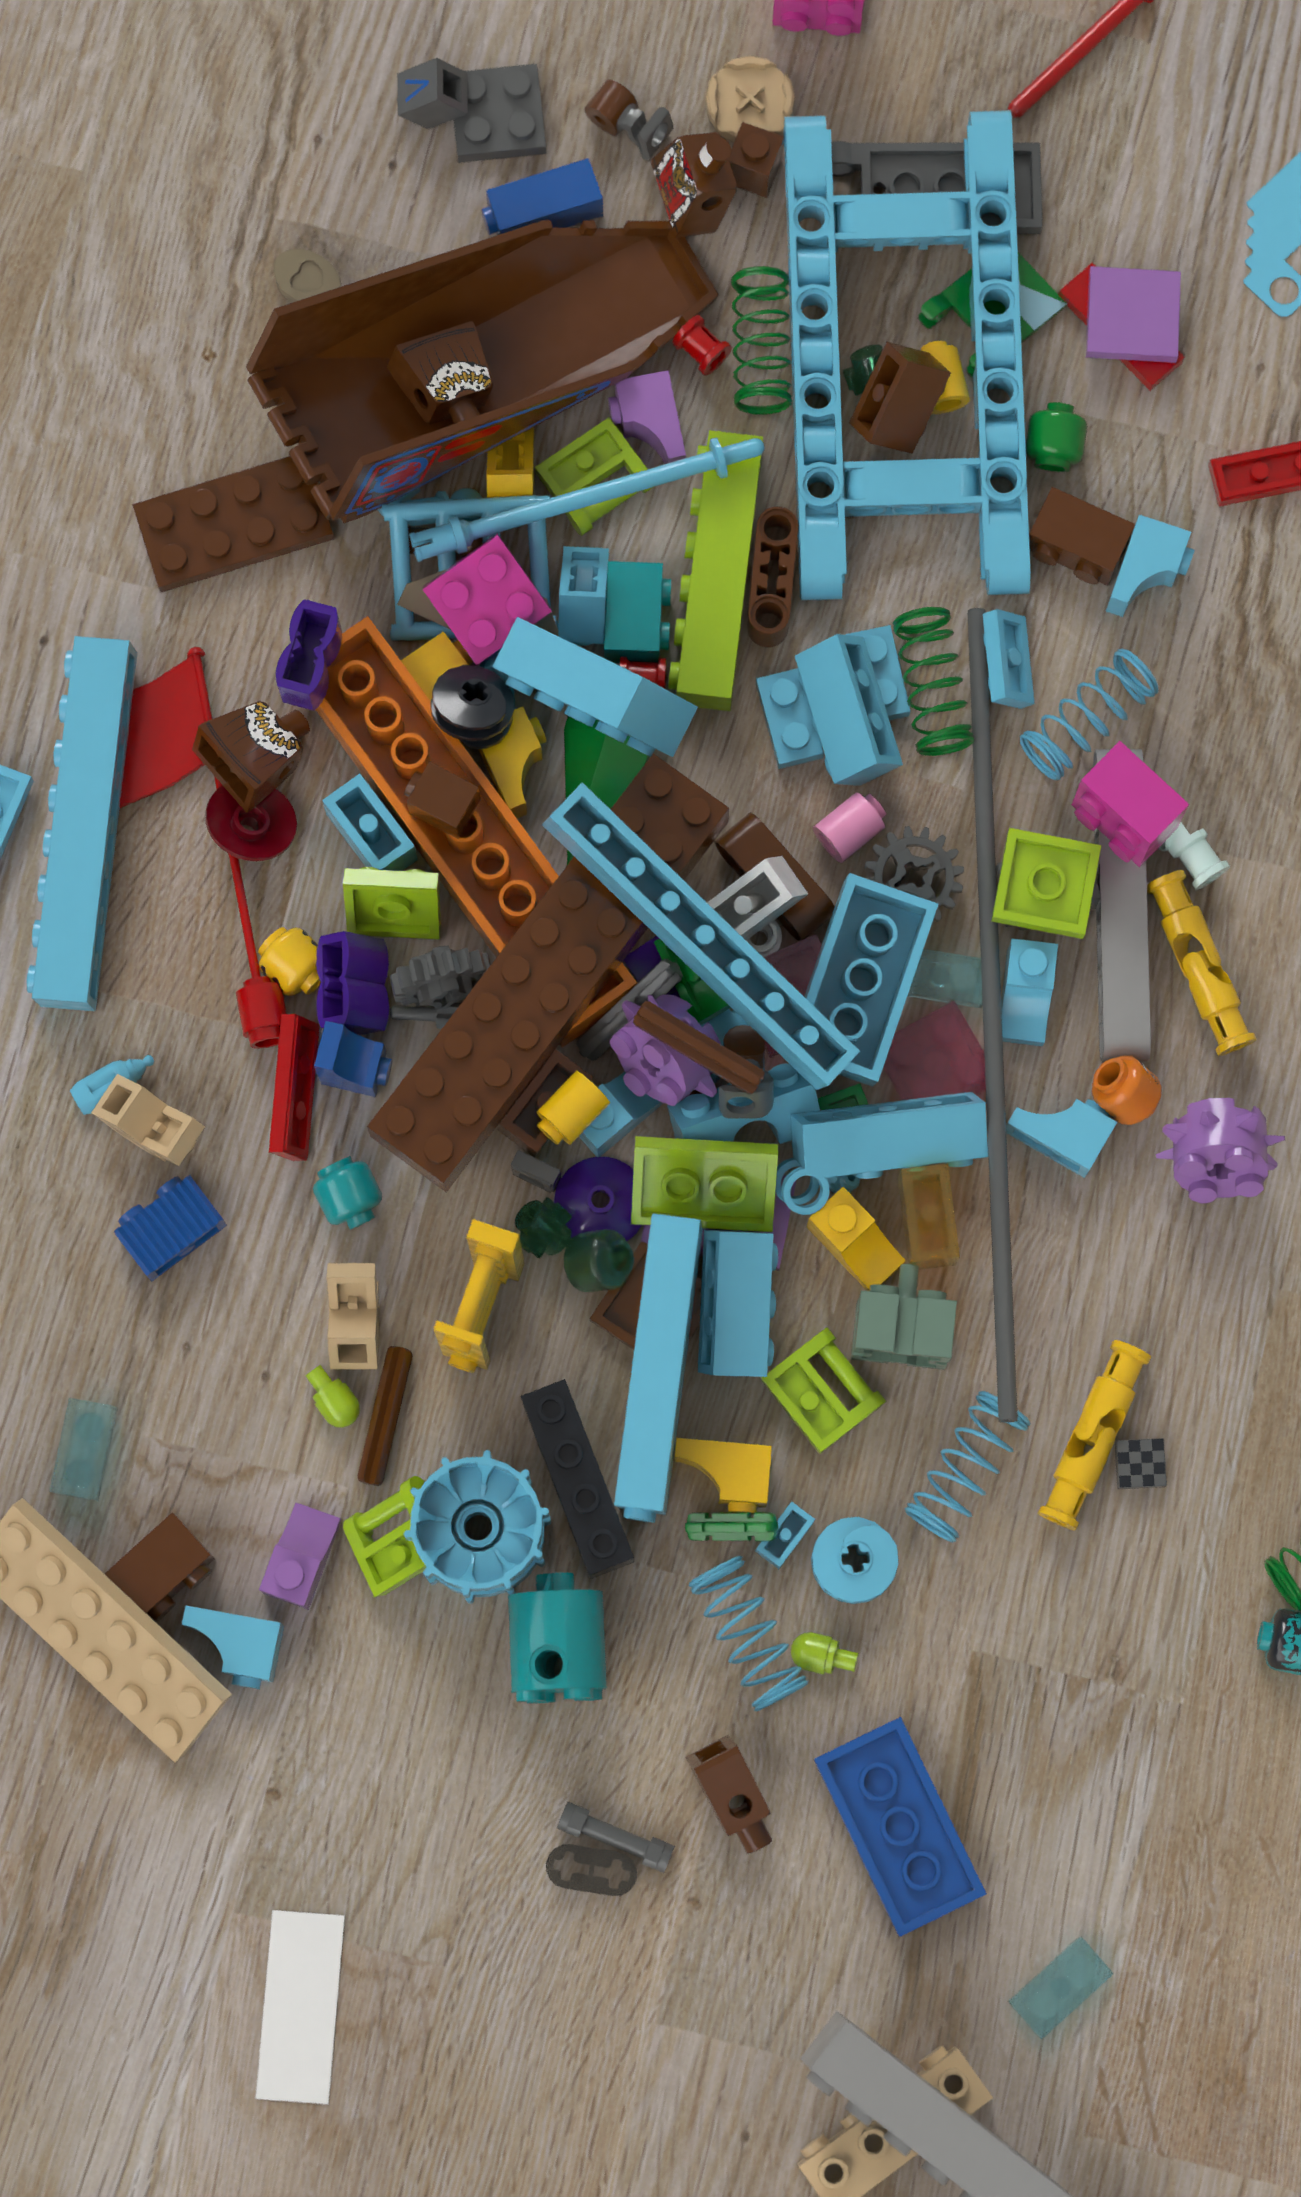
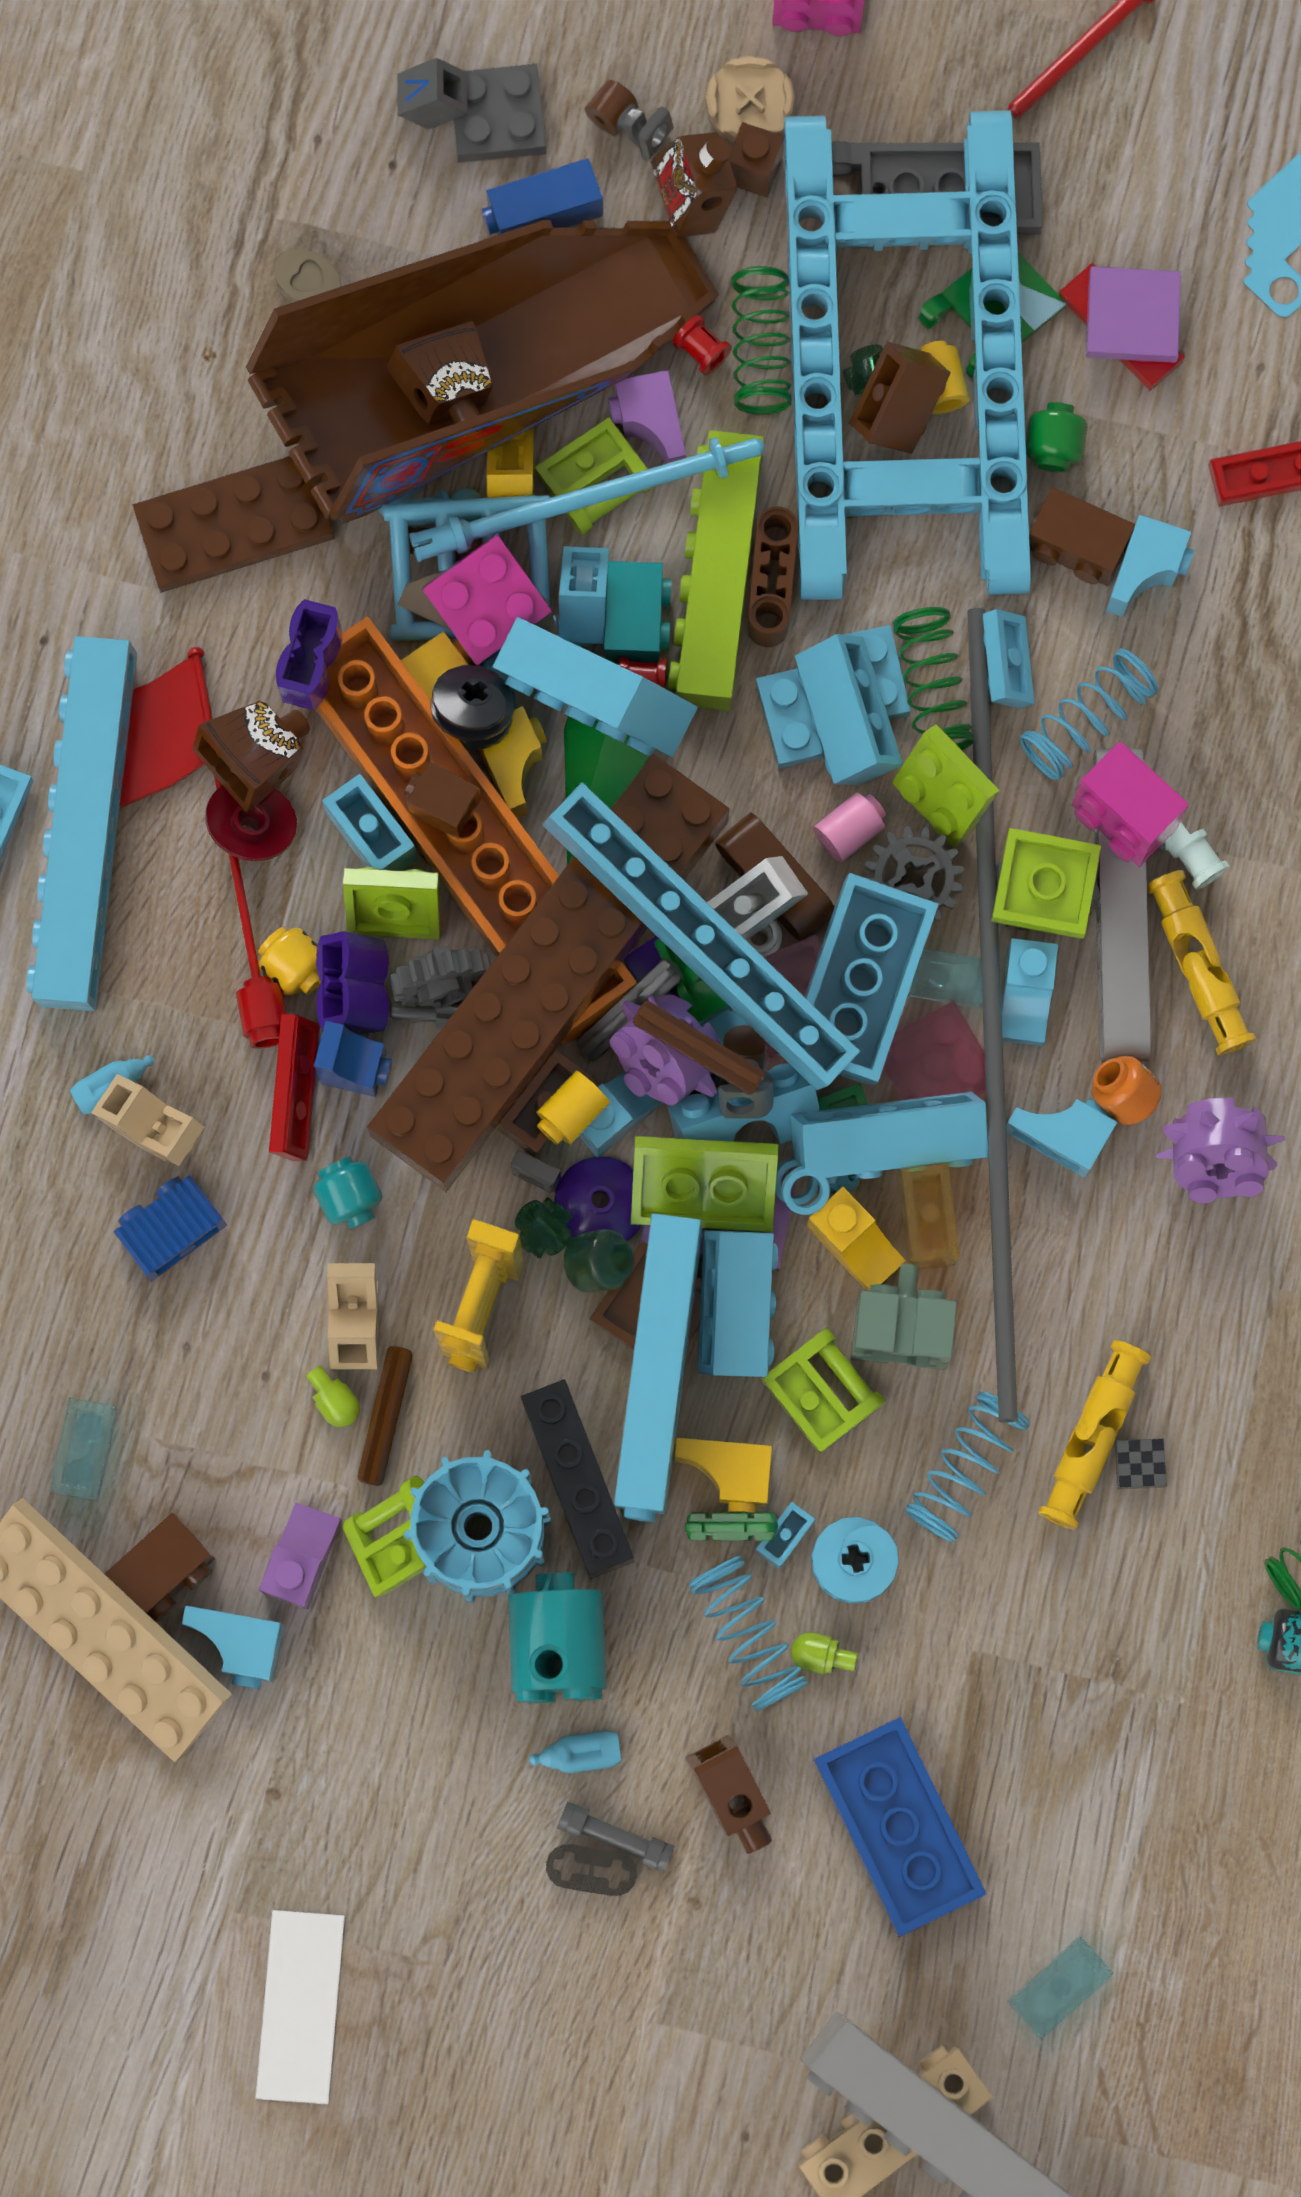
(581, 1752): none -> medium azure piece
(945, 786): none -> lime plate

